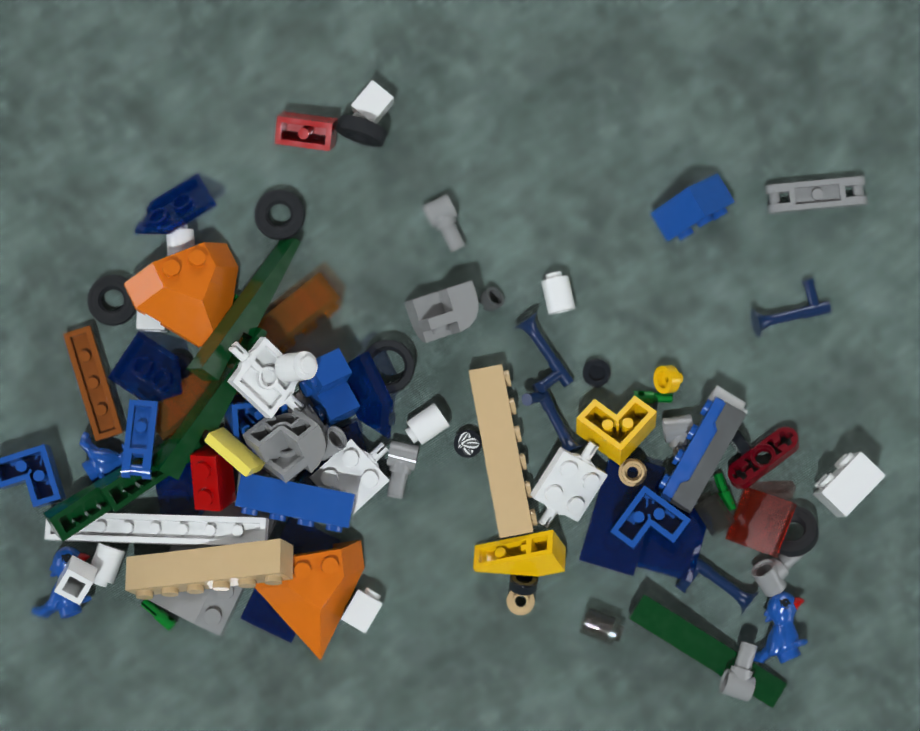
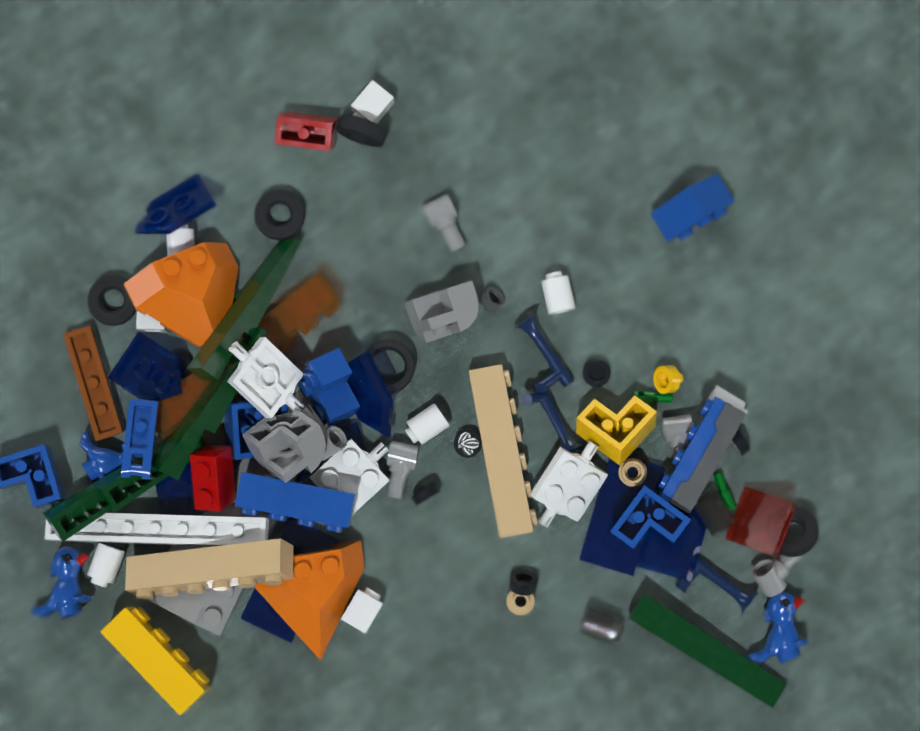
(75, 580): white brick -> none
(156, 659): none -> yellow brick
(159, 615): green pin -> none
(234, 452): light yellow tile -> none
(296, 366): white brick -> none
(425, 494): none -> black tile
(522, 555): yellow slope -> none
(738, 680): light grey pin -> none
(761, 322): dark blue piece -> none
(764, 446): dark red beam -> none
(816, 195): light grey plate -> none
(848, 483): white brick -> none

